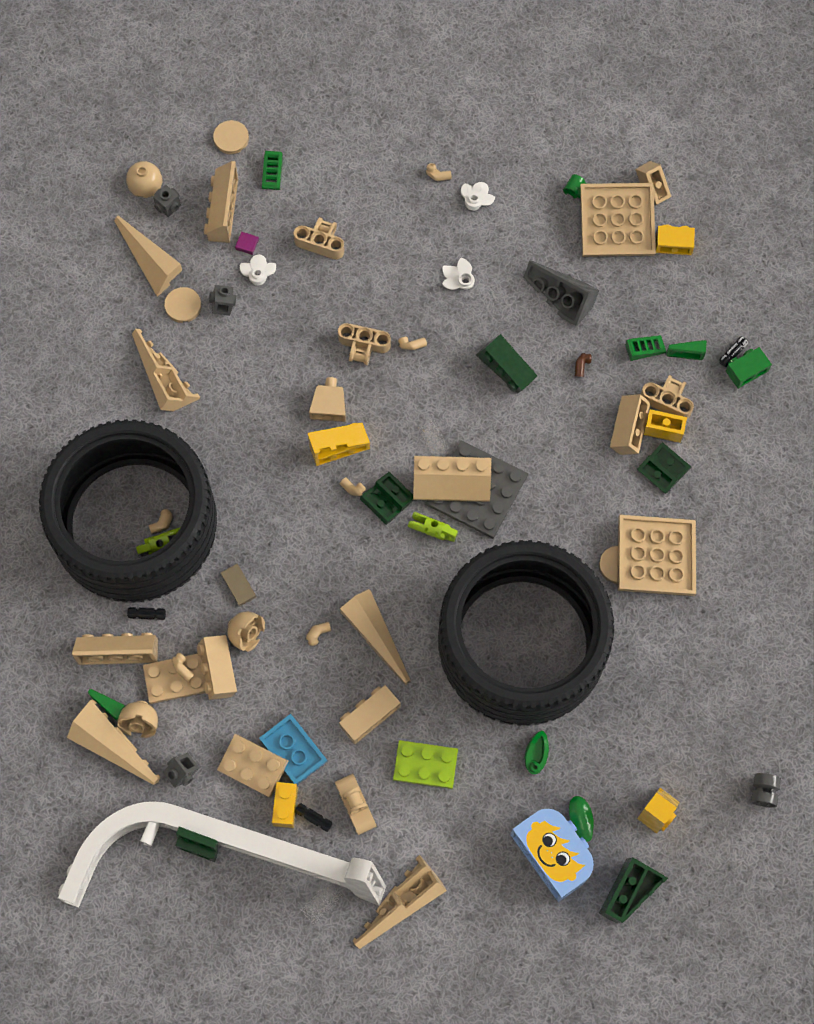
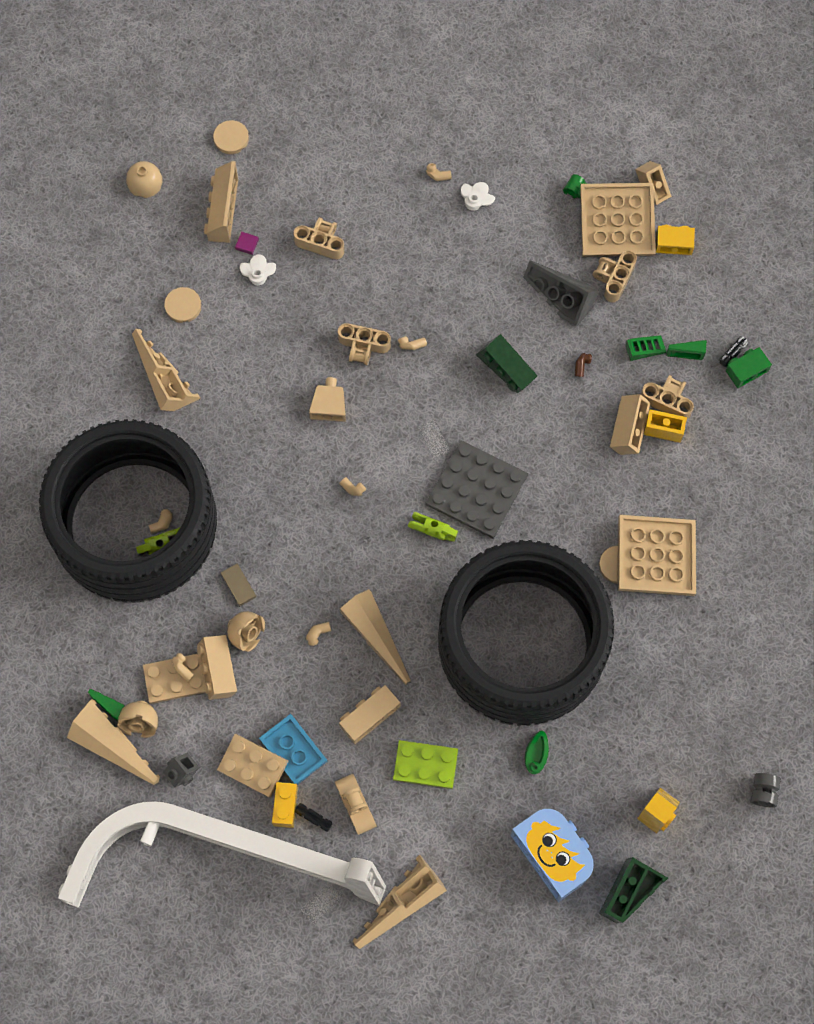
(116, 649): tan slope -> none
(146, 613): black axle -> none
(153, 261): tan wedge -> none
(166, 200): dark grey brick -> none
(197, 844): dark green slope -> none
(222, 300): dark grey brick -> none
(272, 158): green slope -> none
(338, 442): yellow wedge -> none
(387, 498): dark green slope -> none
(452, 478): tan slope -> none
(455, 275): white plate -> none
(581, 817): green arm -> none
(610, 273): none -> tan piece
(664, 468): dark green slope -> none

